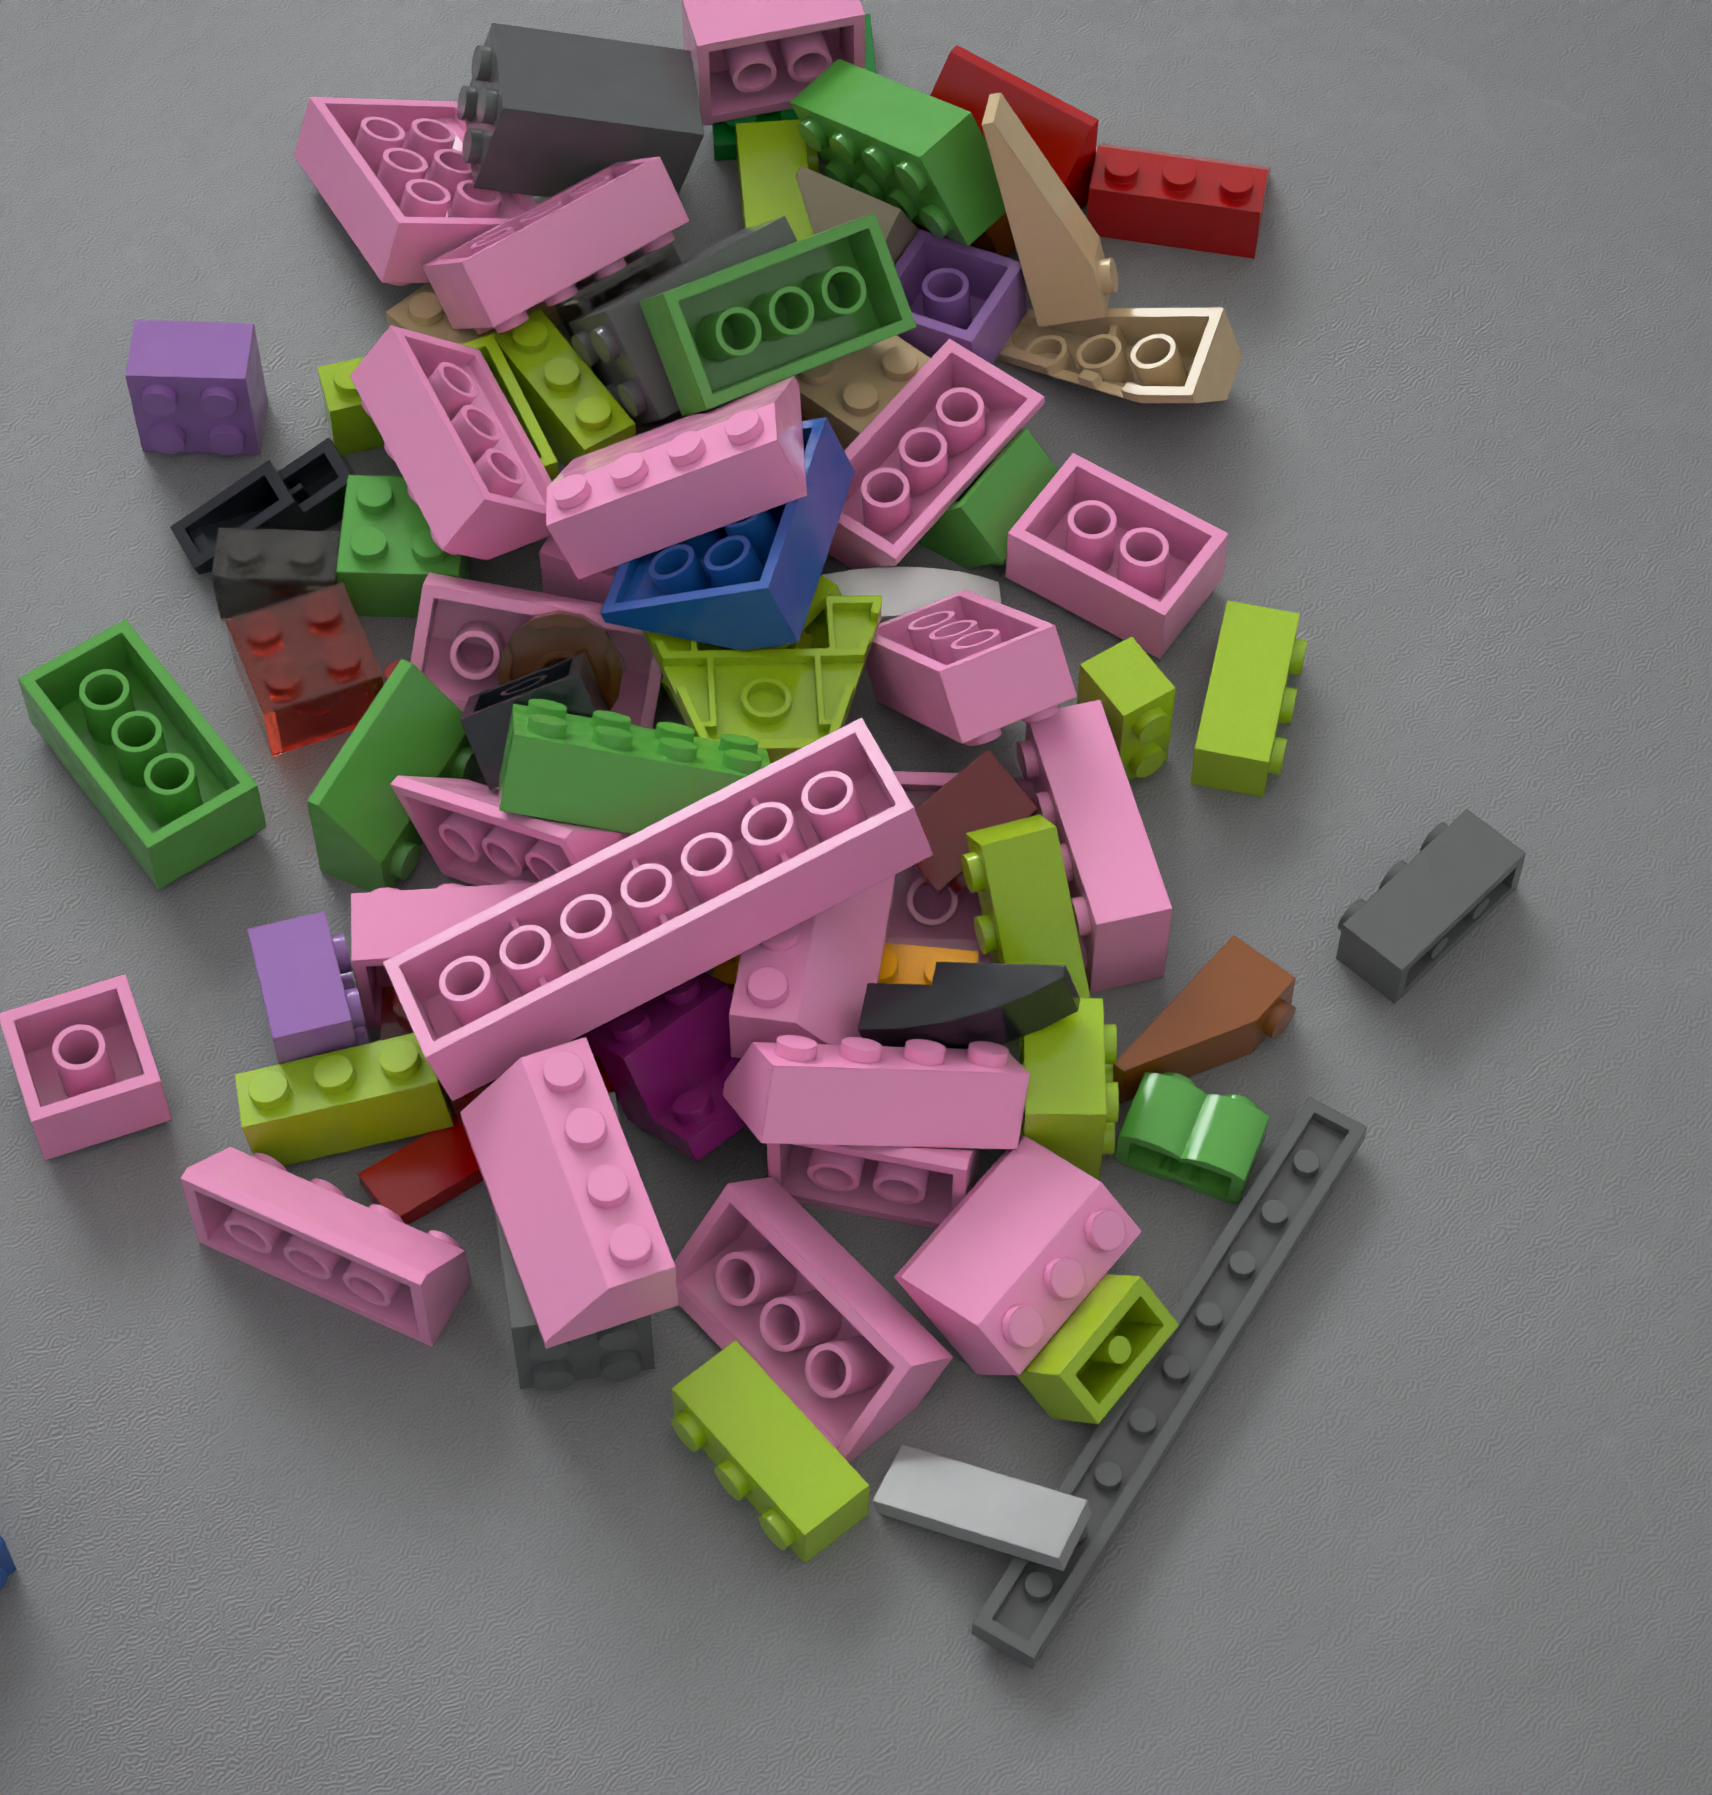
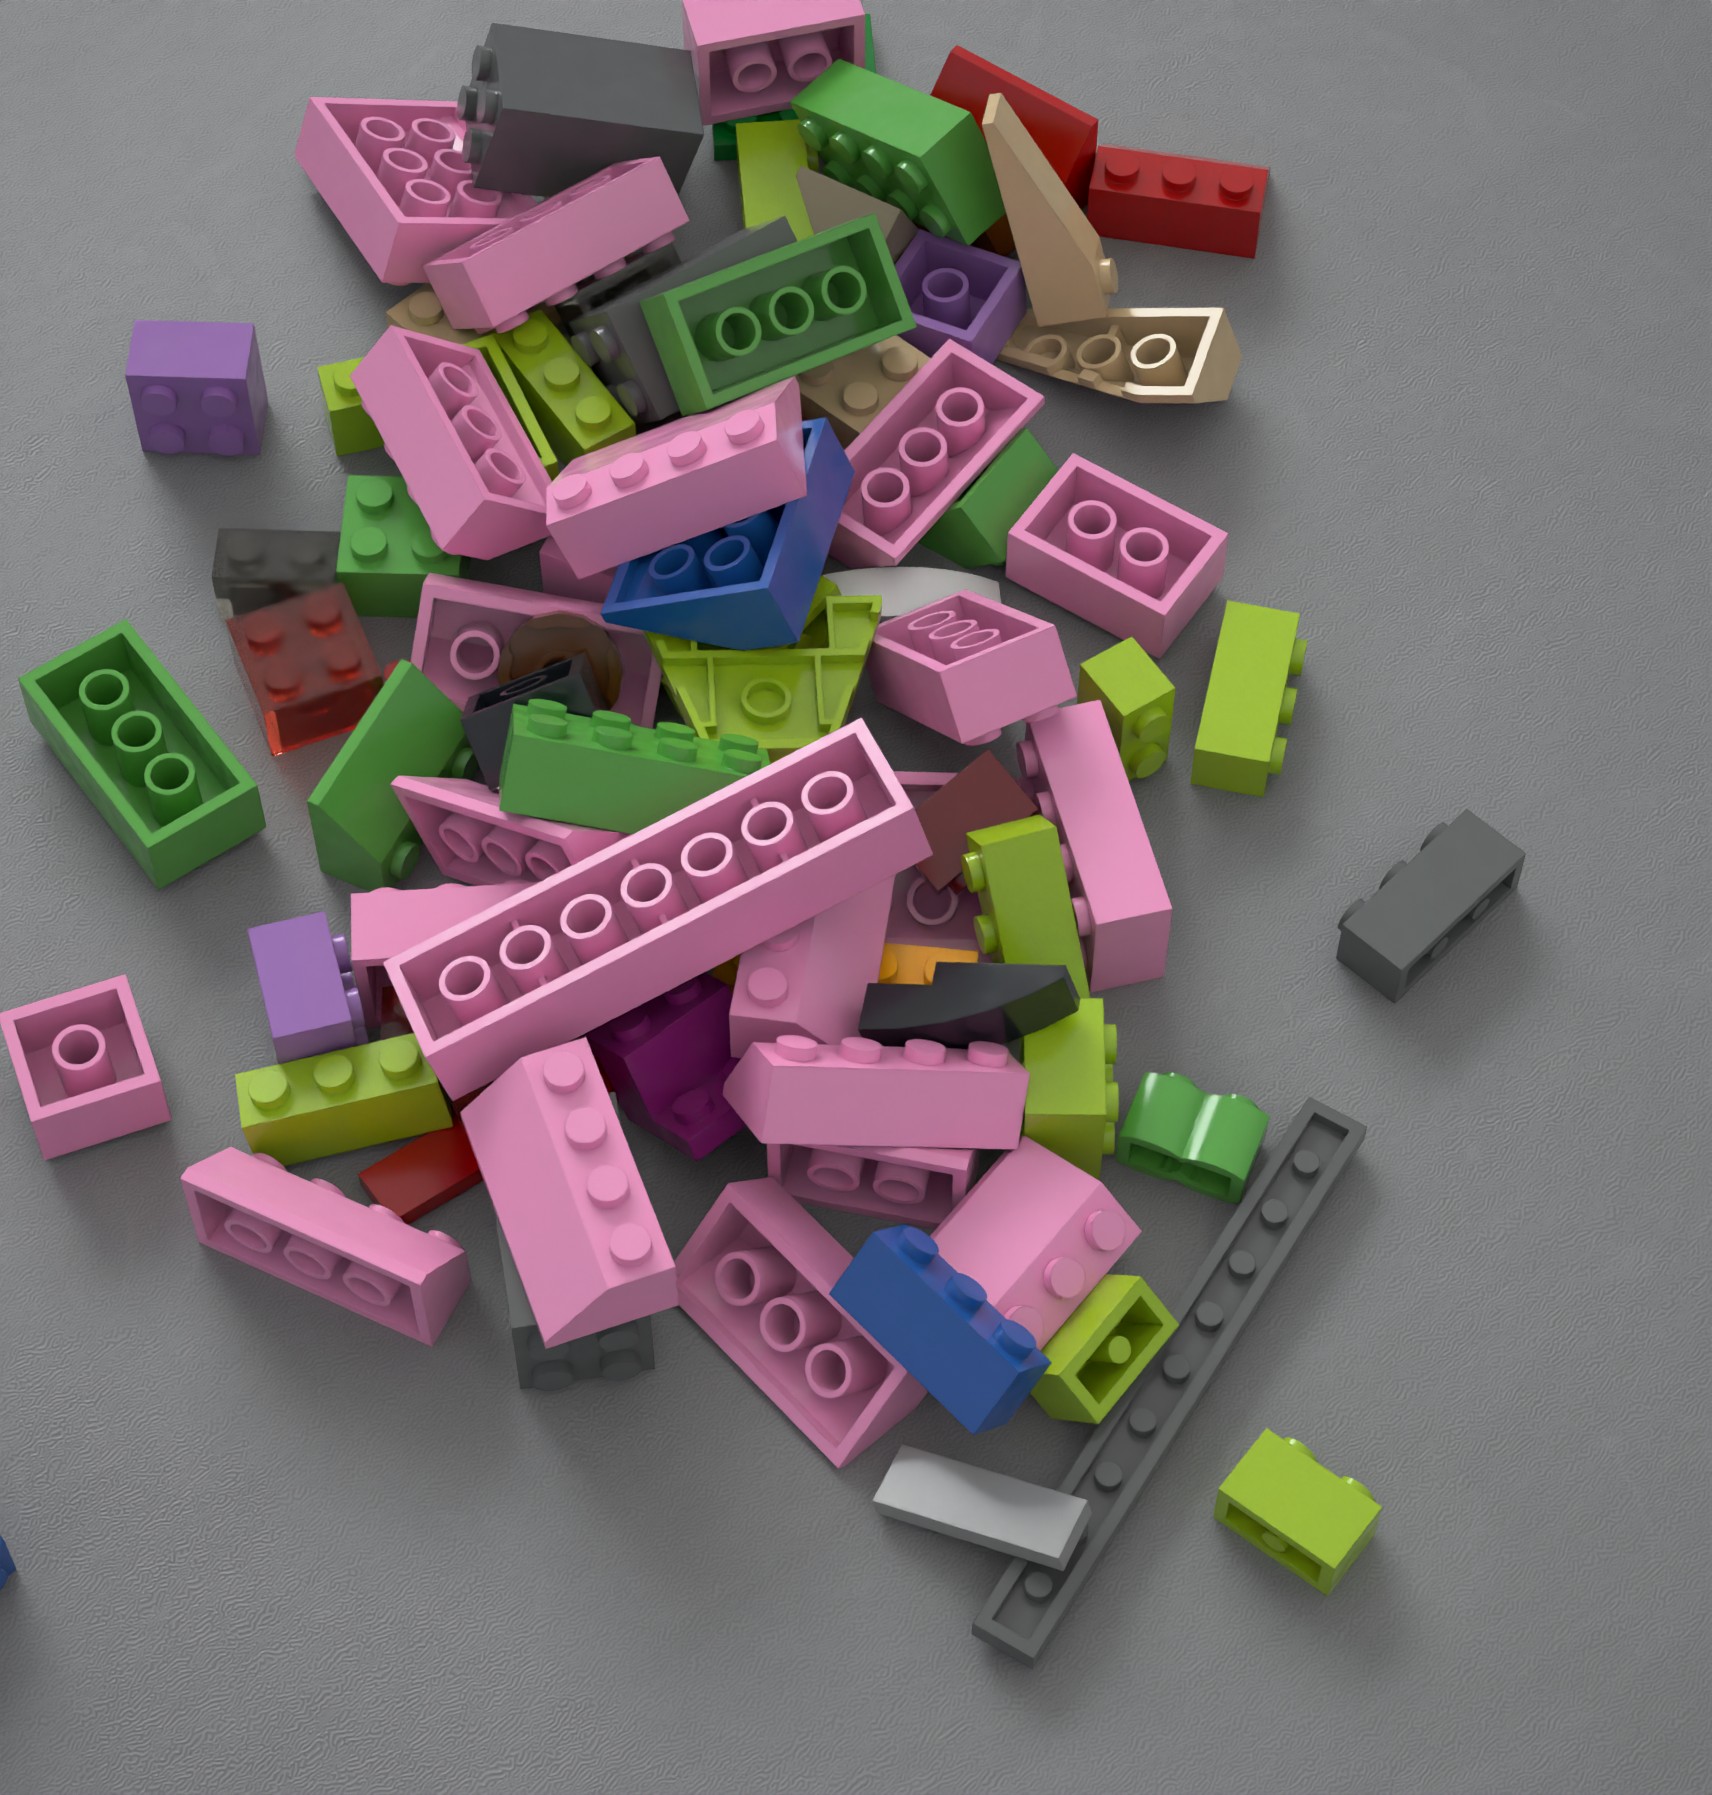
(298, 497): black slope -> none
(768, 1453): lime brick -> none
(940, 1327): none -> blue brick
(1213, 1019): dark orange slope -> none
(1297, 1510): none -> lime brick

